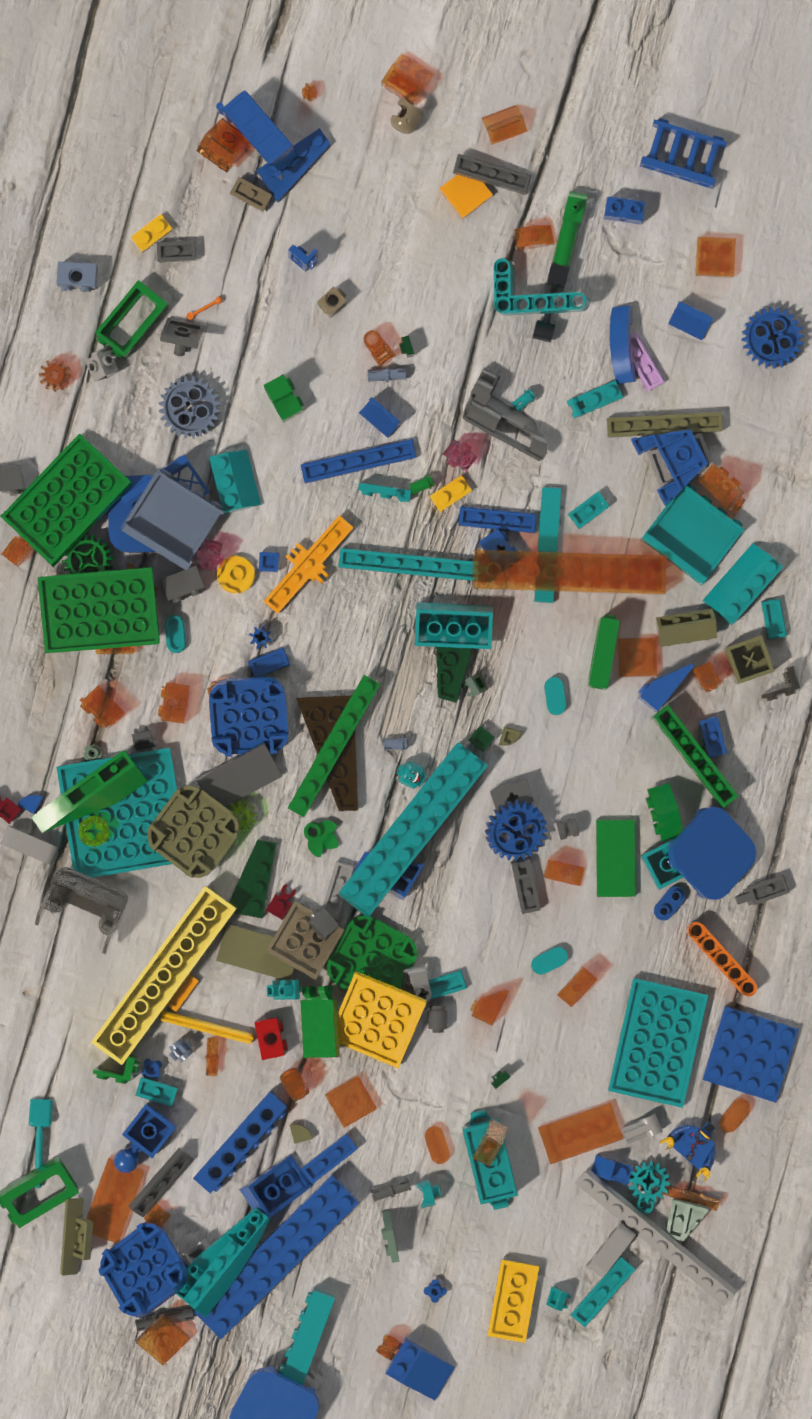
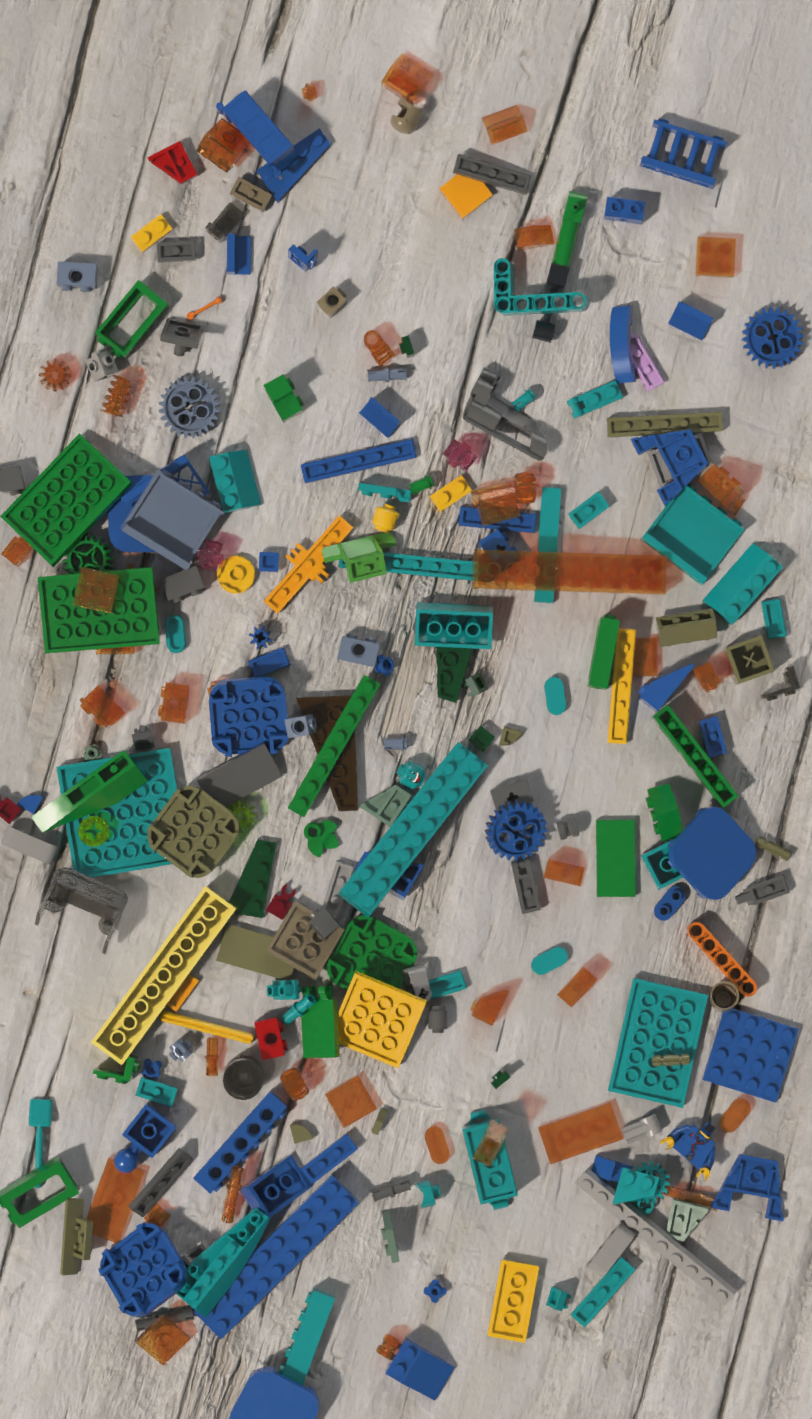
(96, 590): none -> clear orange plate
(117, 396): none -> clear orange piece
(174, 163): none -> red wing
(224, 222): none -> clear smoke bracket
(233, 1187): none -> clear orange pin
(238, 255): none -> blue panel
(243, 1088): none -> clear smoke wheel
(293, 726): none -> sand blue brick
(298, 1009): none -> teal pin
(361, 556): none -> bright green plate
(369, 656): none -> sand blue brick
(379, 1121): none -> olive tile
(385, 518): none -> yellow head
(387, 804): none -> sand green wing
(388, 665): none -> blue plate
(496, 503): none -> clear orange brick
(525, 488): none -> clear orange gear
(621, 686): none -> yellow tile
(635, 1186): none -> teal wing
(669, 1060): none -> olive axle
(724, 996): none -> dark tan helmet
(752, 1177): none -> blue wing
(773, 848): none -> olive axle

